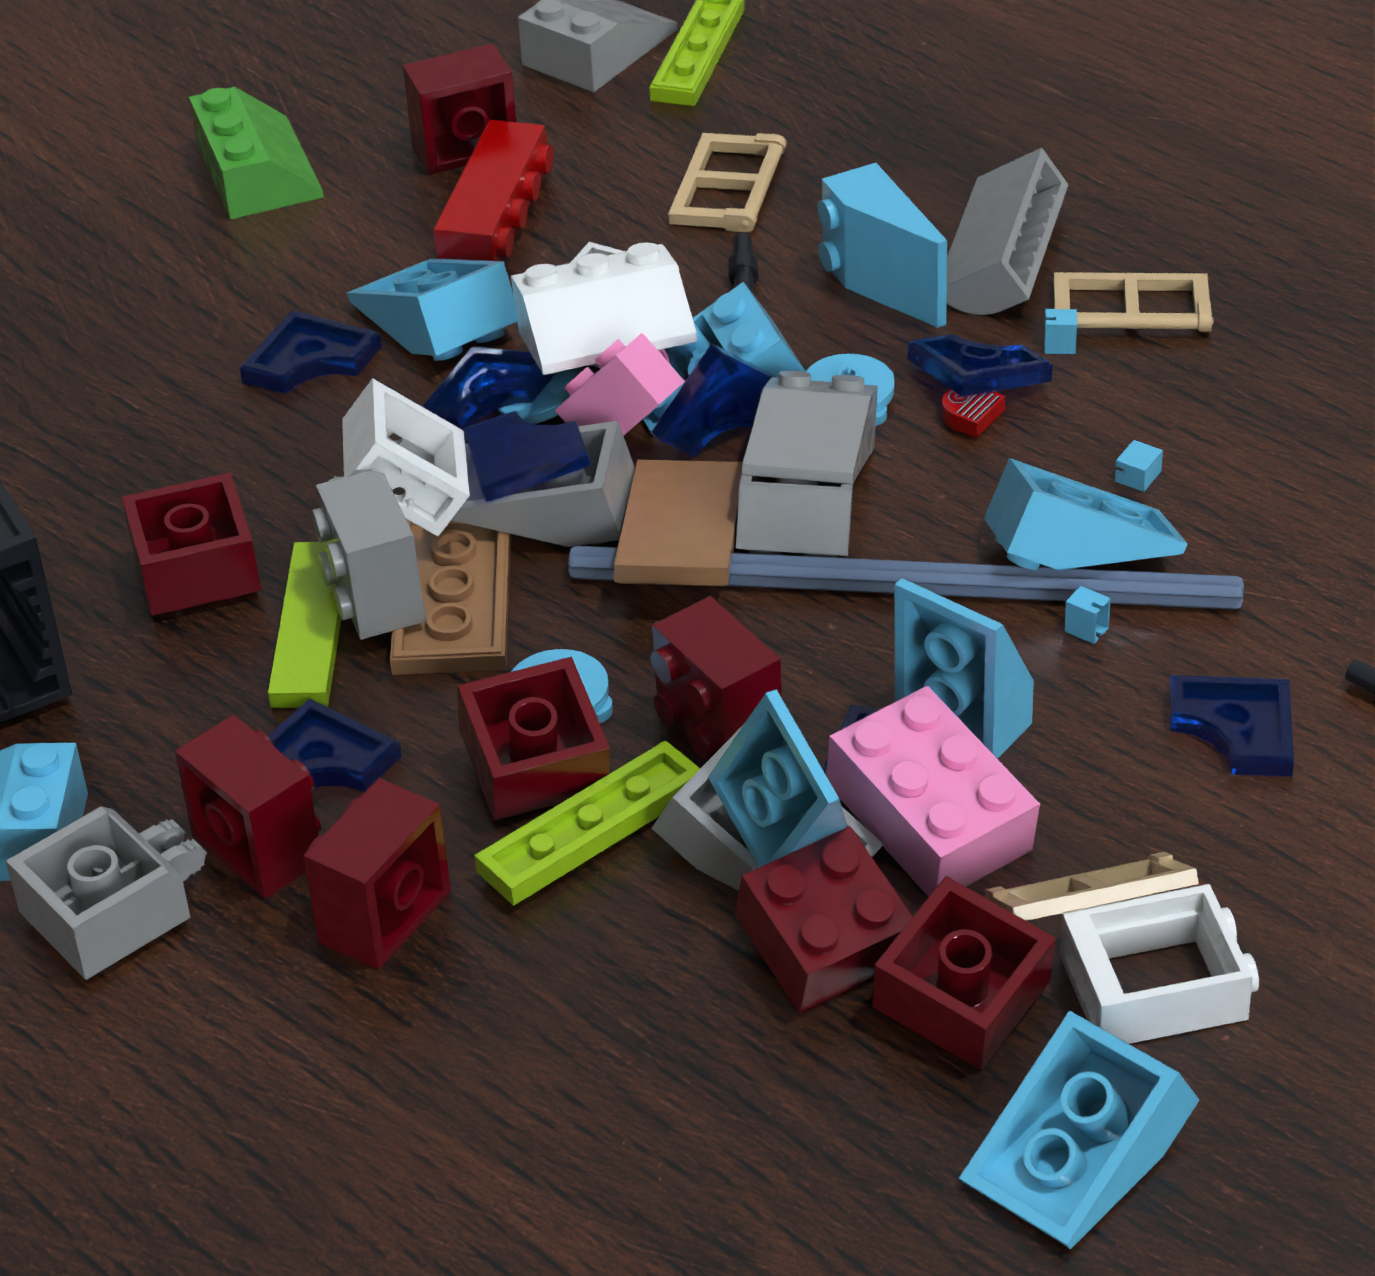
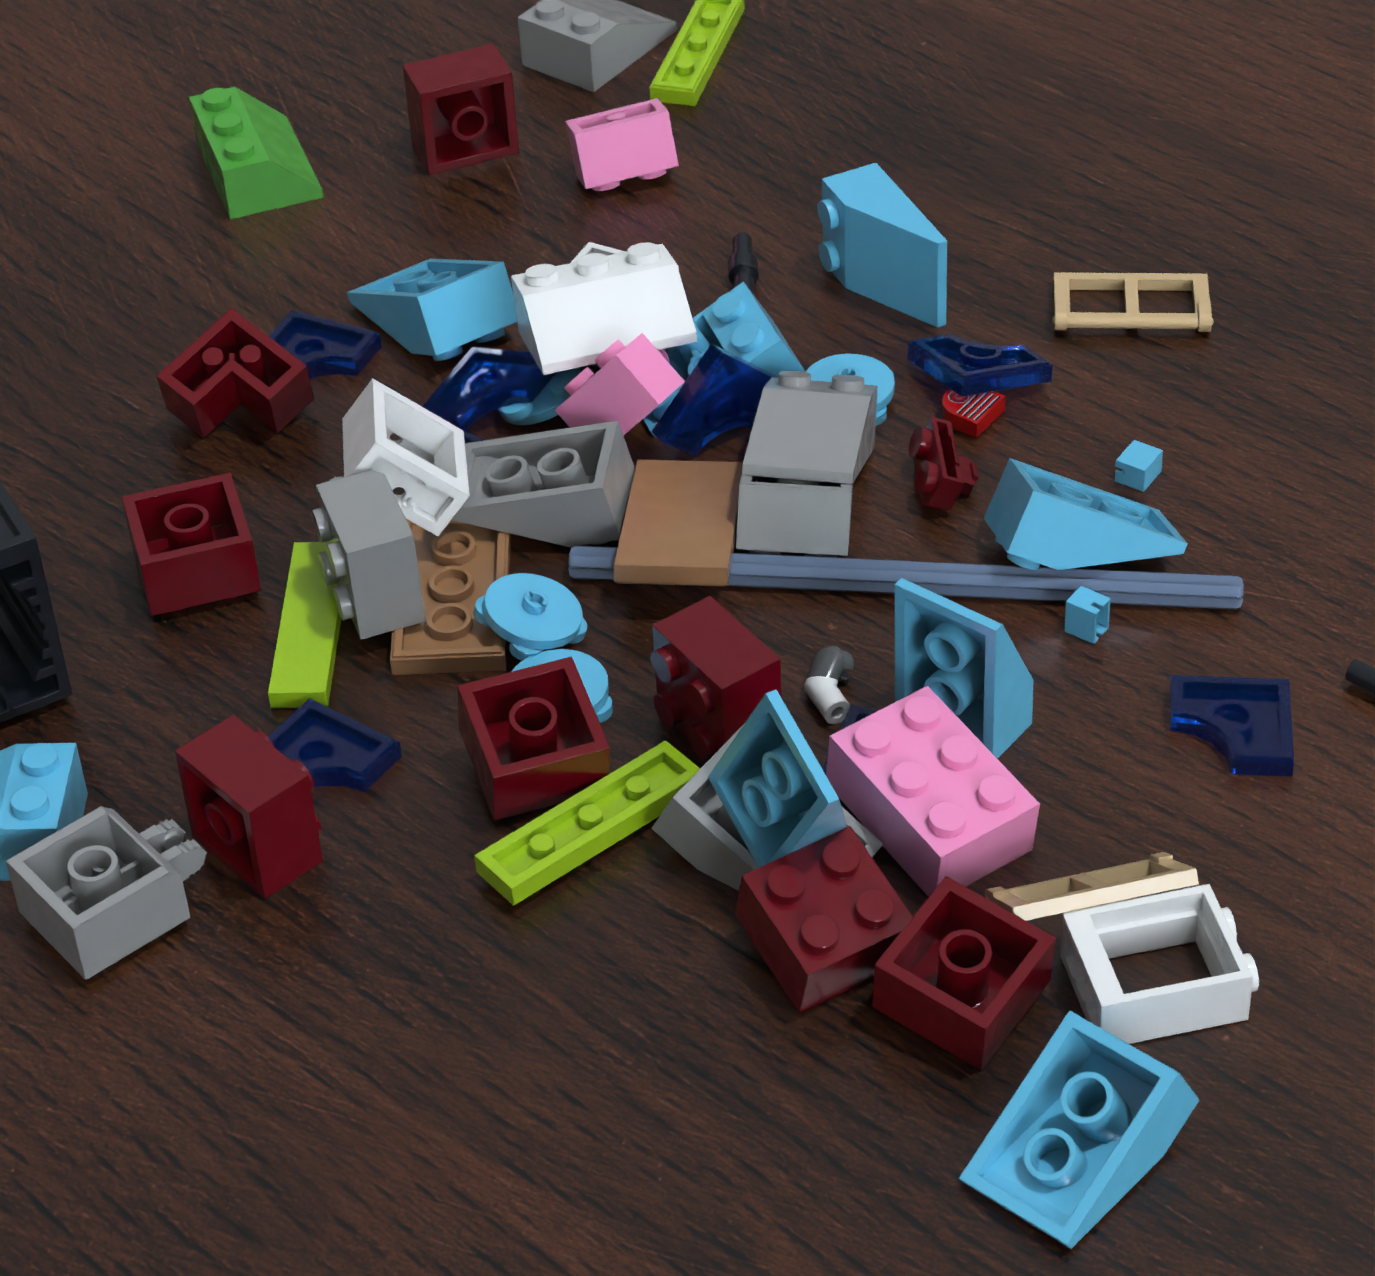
(234, 367): none -> dark red brick
(377, 872): dark red brick -> none
(494, 193): red brick -> none
(519, 454): clear blue tile -> none
(531, 613): none -> medium azure piece
(622, 145): none -> bright pink brick
(731, 219): tan window -> none
(822, 682): none -> arm
(938, 468): none -> dark red piece
(1004, 235): light grey brick -> none
(1060, 331): medium azure piece -> none

